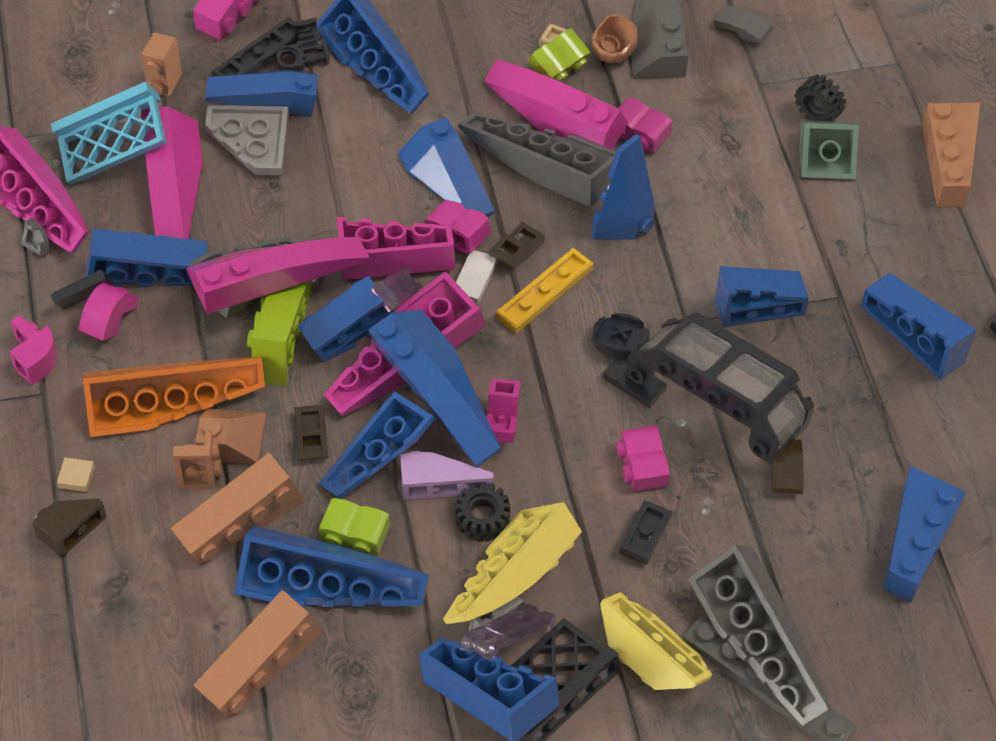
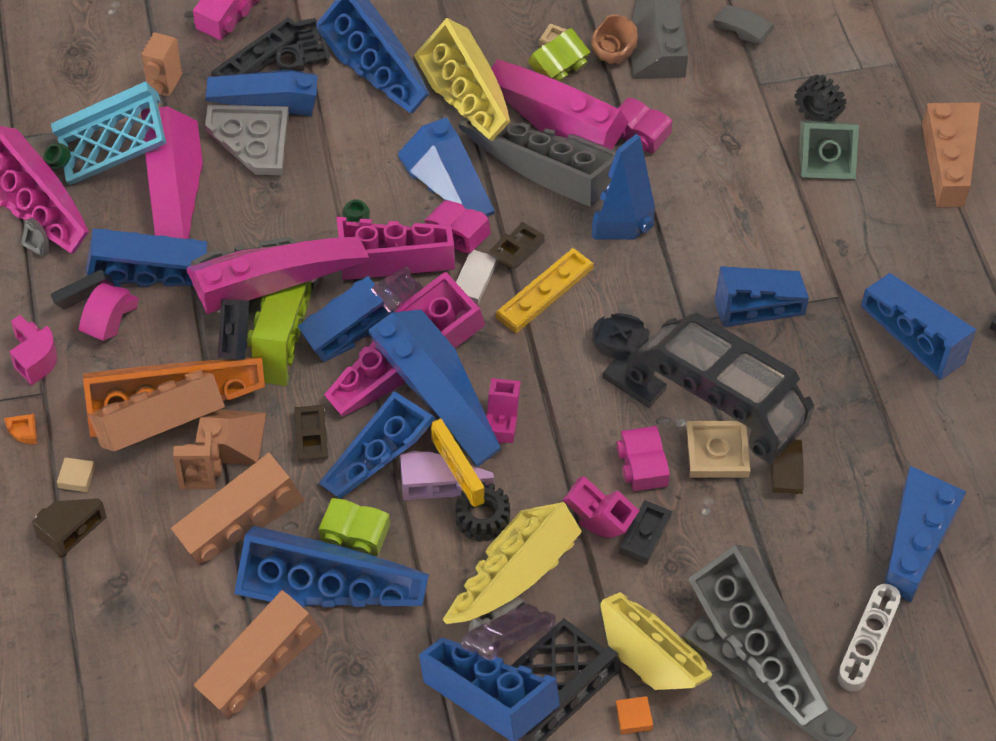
(22, 428): none -> orange tile
(57, 156): none -> dark green plate
(156, 411): none -> nougat wedge
(233, 329): none -> black plate
(355, 210): none -> dark green plate
(457, 463): none -> yellow tile
(464, 77): none -> light yellow wedge
(600, 514): none -> dark pink brick
(634, 715): none -> orange tile
(717, 449): none -> tan plate
(868, 636): none -> white beam

